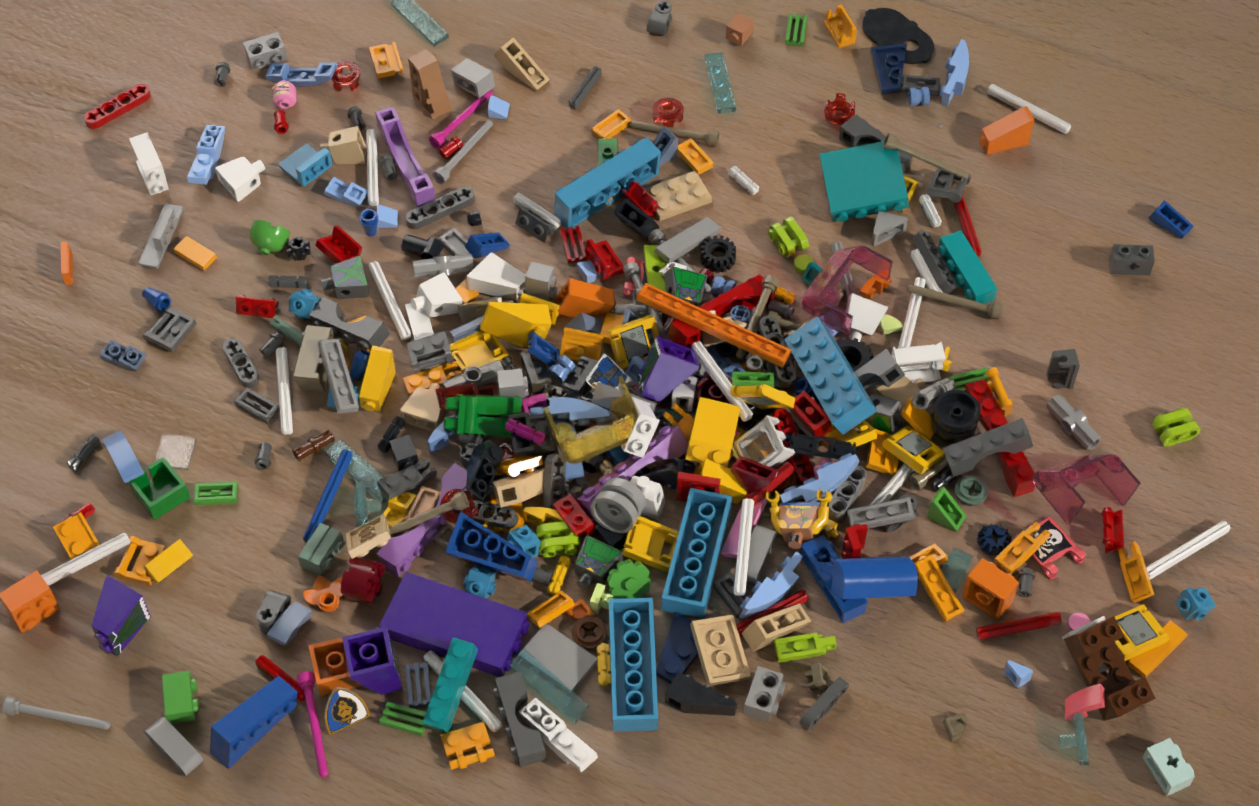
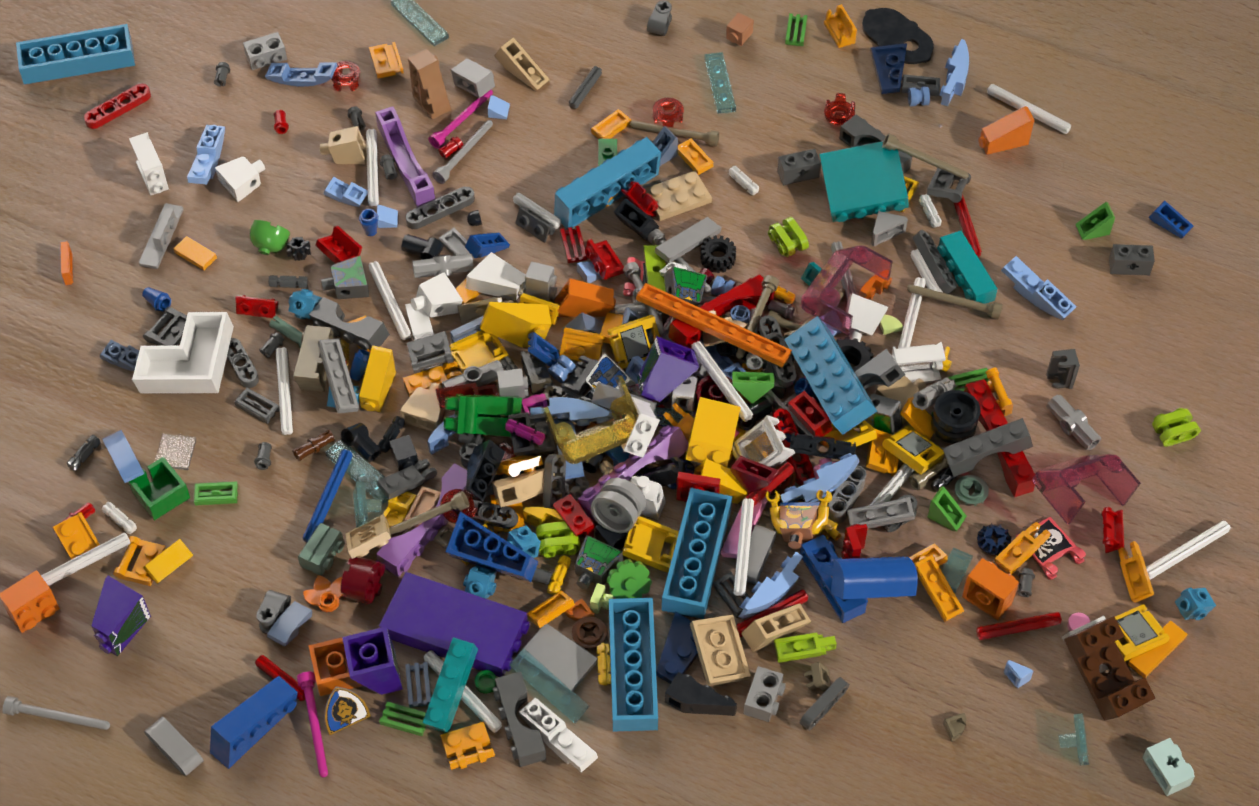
(75, 54): none -> dark azure brick
(119, 518): none -> white axle
(179, 697): bright green brick -> none
(193, 365): none -> white piece
(284, 94): bright pink head -> none
(306, 164): dark azure bracket -> none
(358, 436): none -> black piece
(485, 681): none -> green tile
(763, 396): yellow container -> none
(799, 167): none -> dark grey brick
(801, 262): lime tile -> none
(1040, 293): none -> light blue slope
(1084, 701): coral slope -> none
(1097, 223): none -> bright green slope

